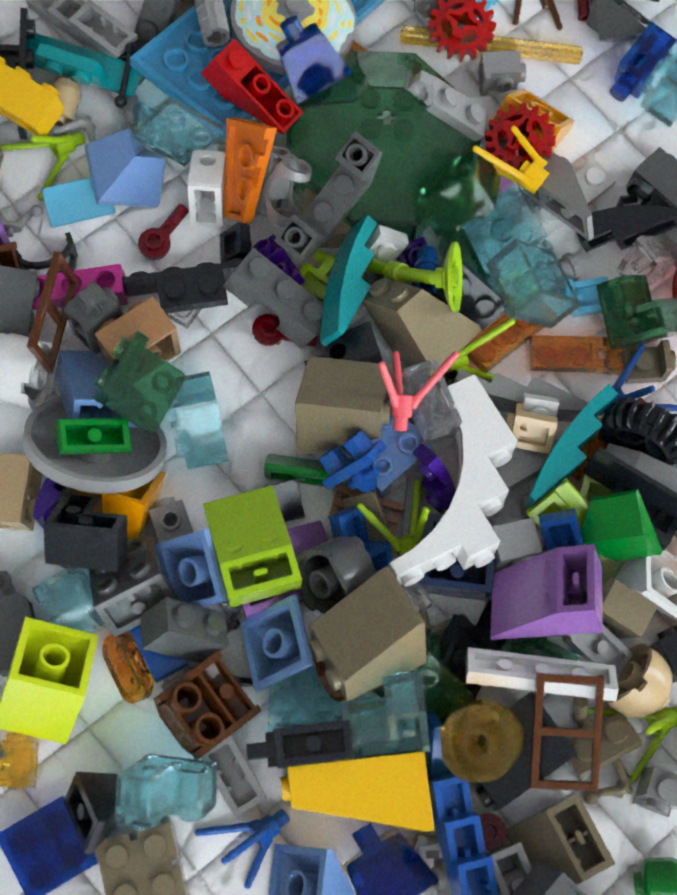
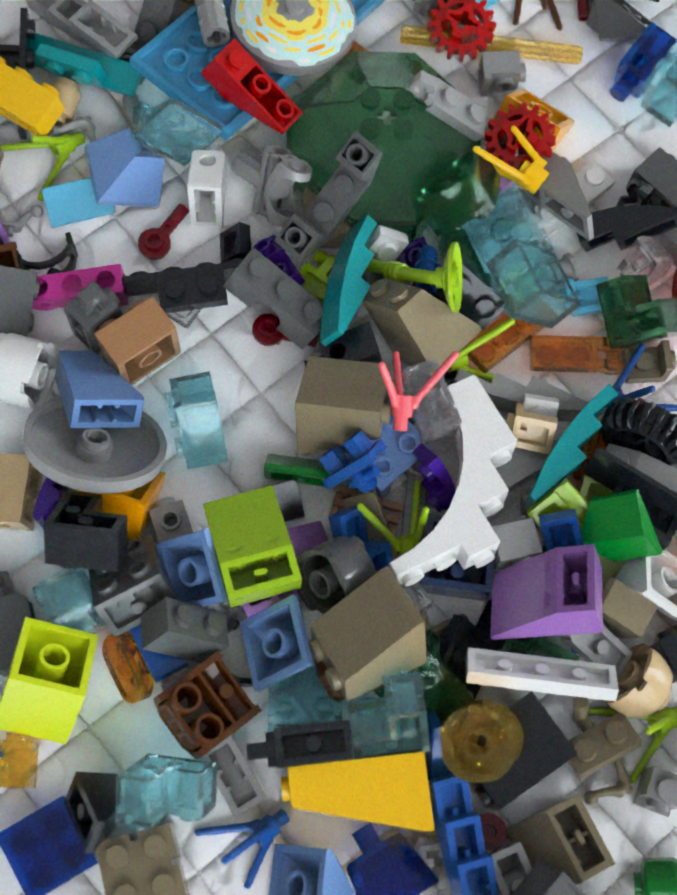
(46, 305): reddish brown window -> none
(92, 436): green slope -> none
(120, 100): black hinge -> none
(138, 383): clear green bracket -> none
(246, 163): orange wing -> none
(308, 59): clear blue torso -> none
(539, 730): reddish brown window -> none

